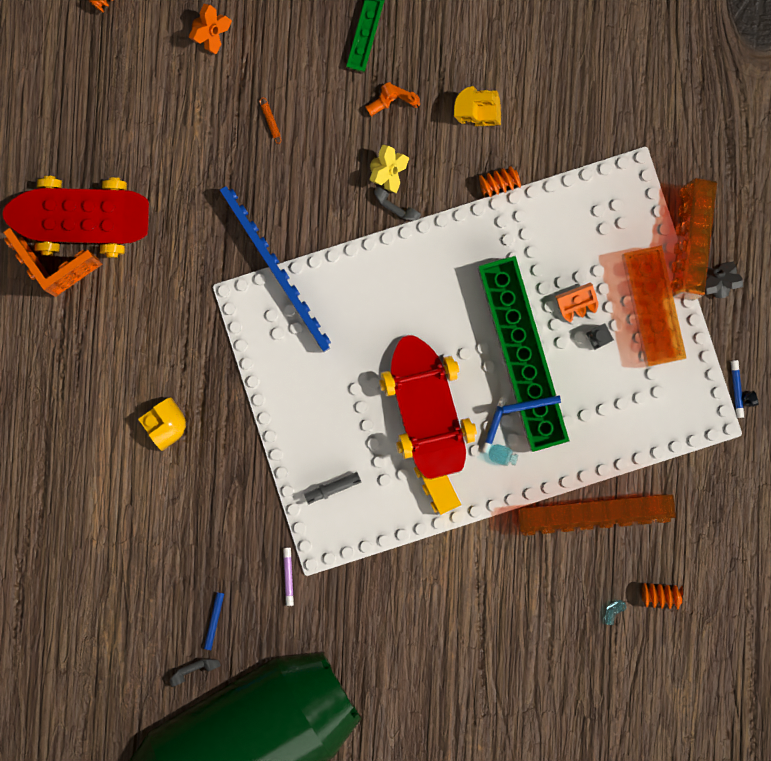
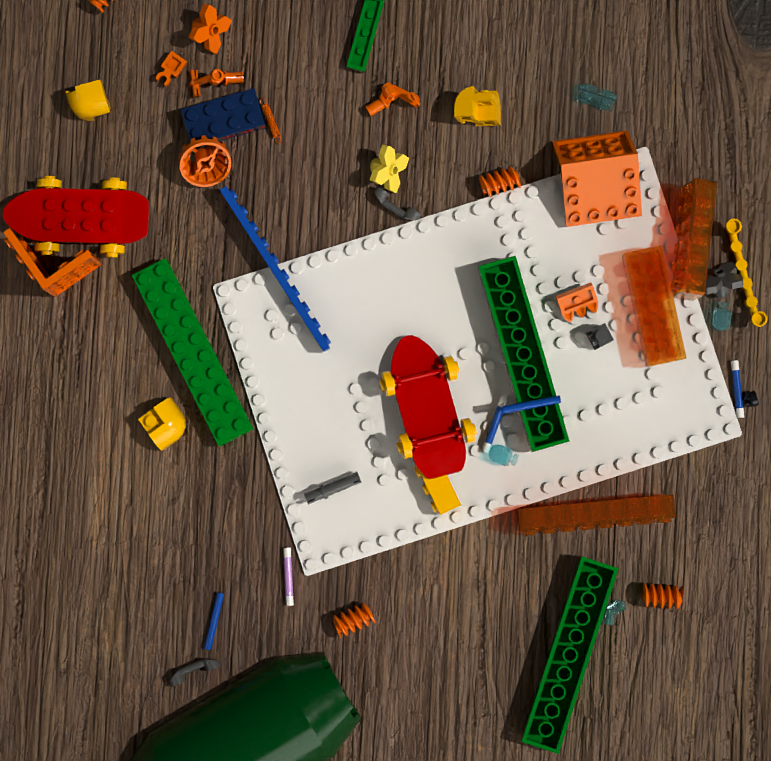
(88, 100): none -> yellow brick
(173, 66): none -> orange plate
(193, 352): none -> green brick
(205, 170): none -> orange gear
(215, 78): none -> orange pin
(224, 117): none -> dark blue brick
(353, 619): none -> orange piece
(569, 654): none -> green brick
(599, 178): none -> orange bracket
(604, 100): none -> clear light blue hinge
(721, 316): none -> clear light blue arm
(758, 318): none -> yellow bar

